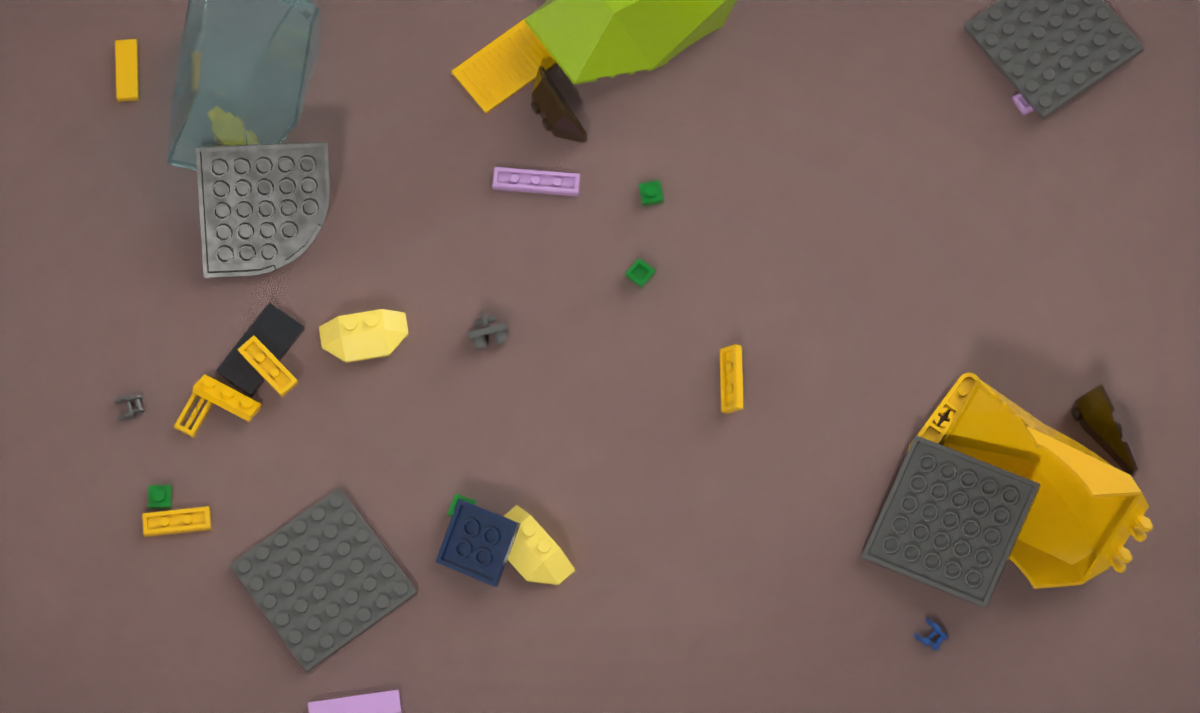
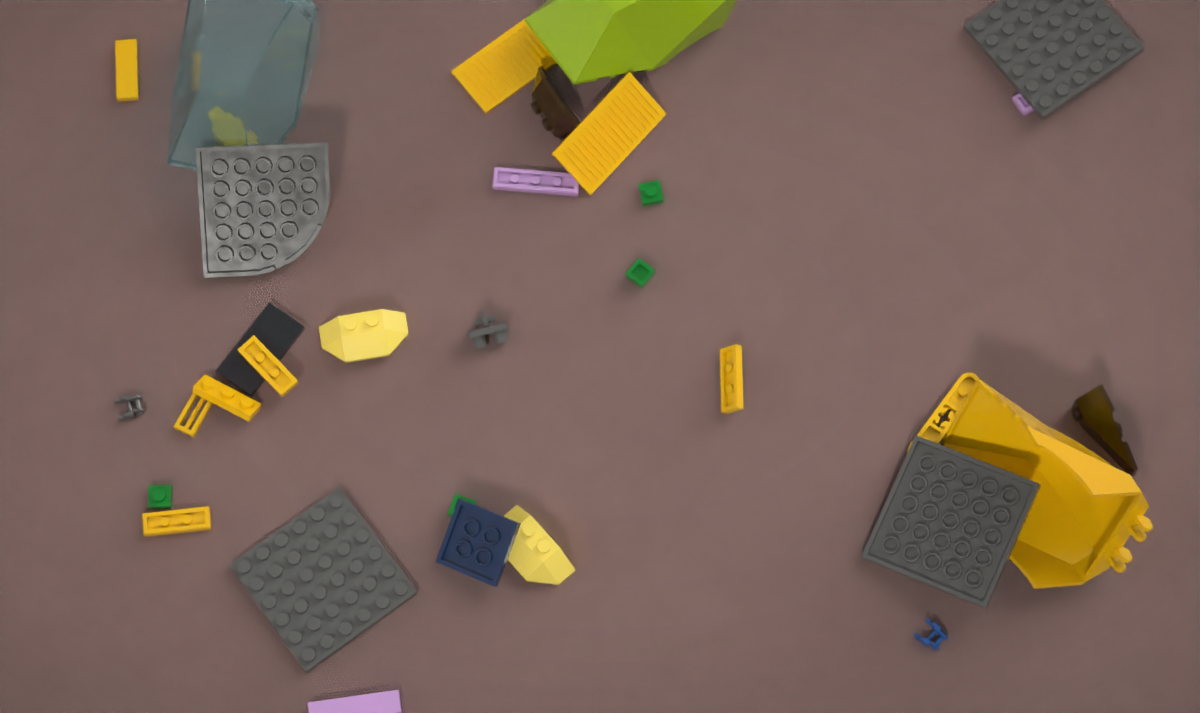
(609, 133): none -> yellow window

